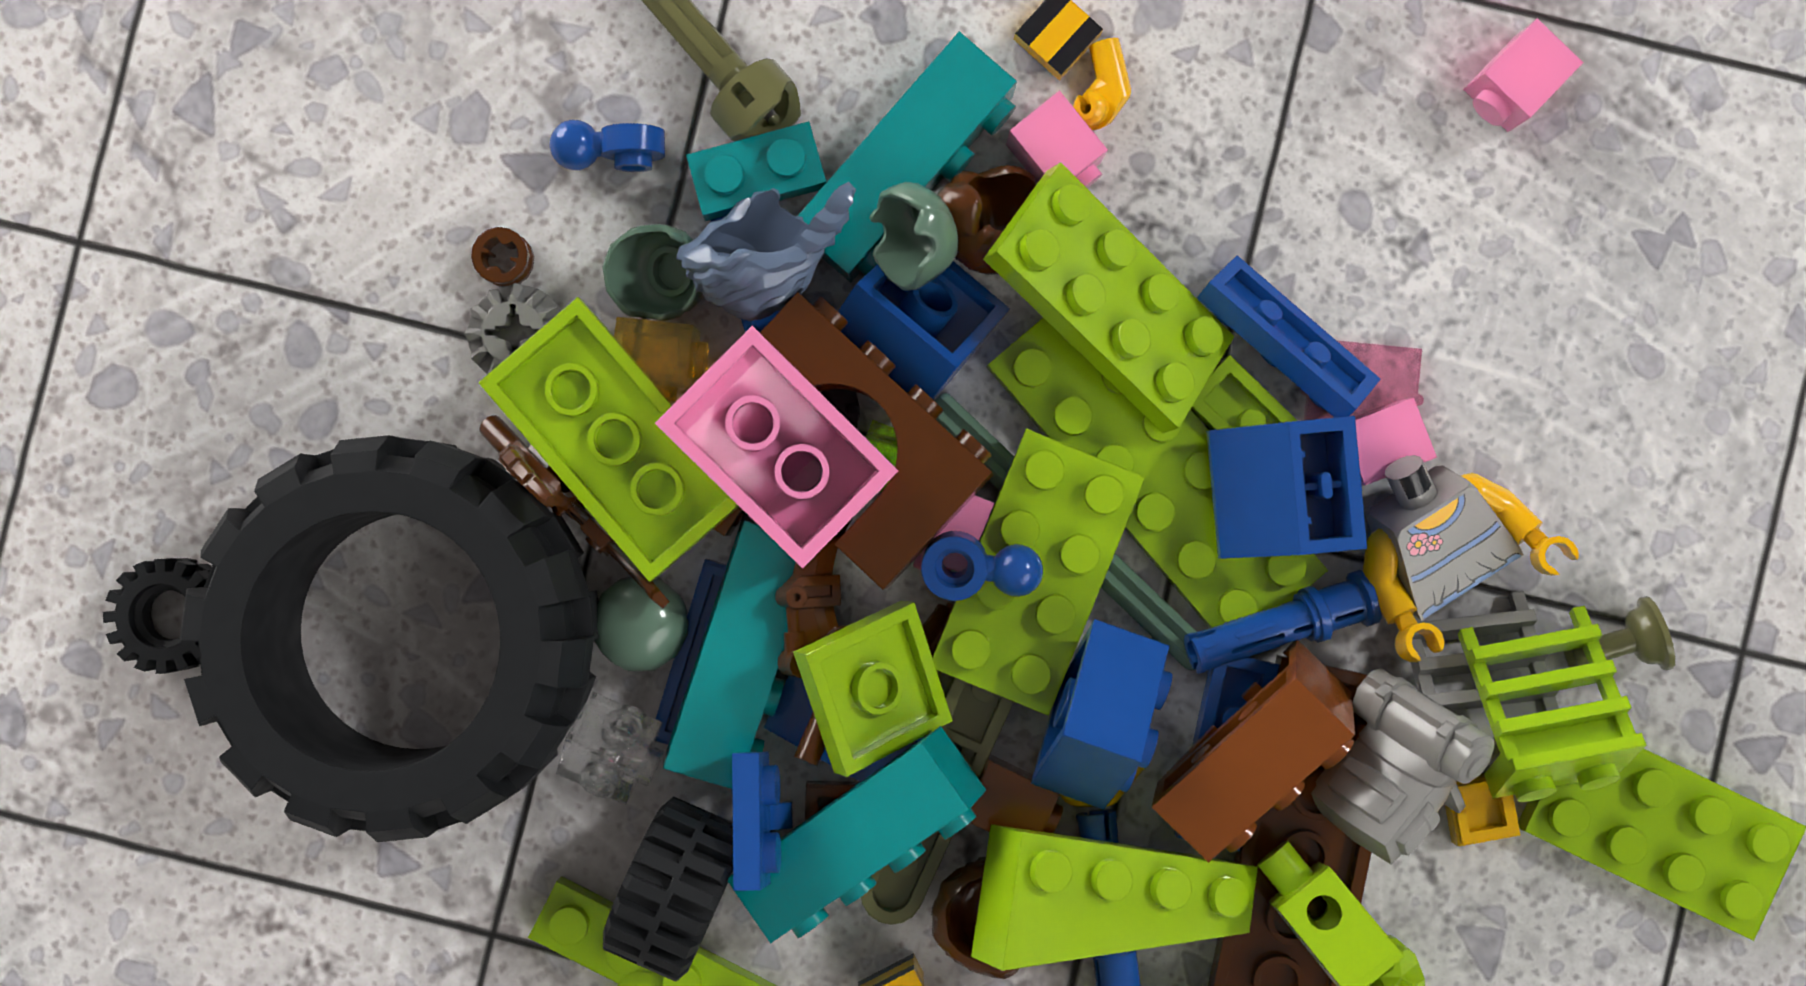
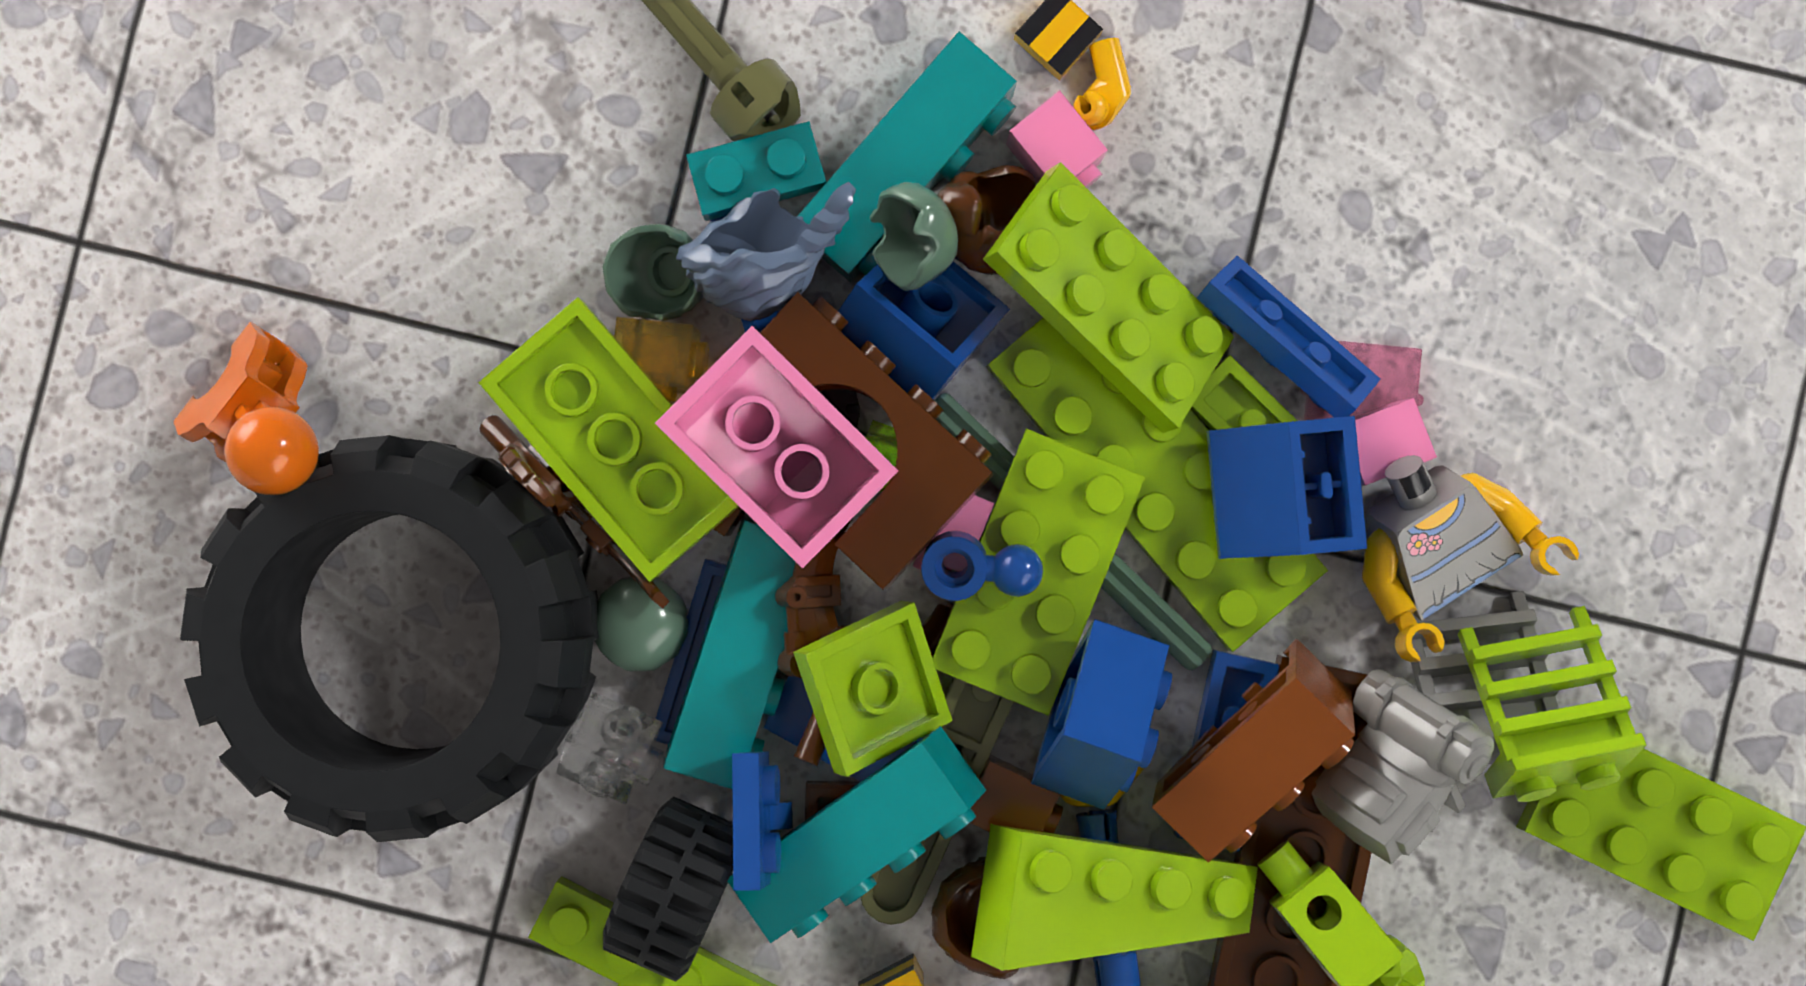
(134, 619): black tyre -> none
(254, 415): none -> orange piece
(482, 251): reddish brown bush -> none
(495, 313): light grey gear -> none
(630, 145): blue plate -> none
(1309, 616): blue pin -> none
(1483, 816): yellow tile -> none
(1522, 77): bright pink brick -> none
(1643, 635): olive piece -> none

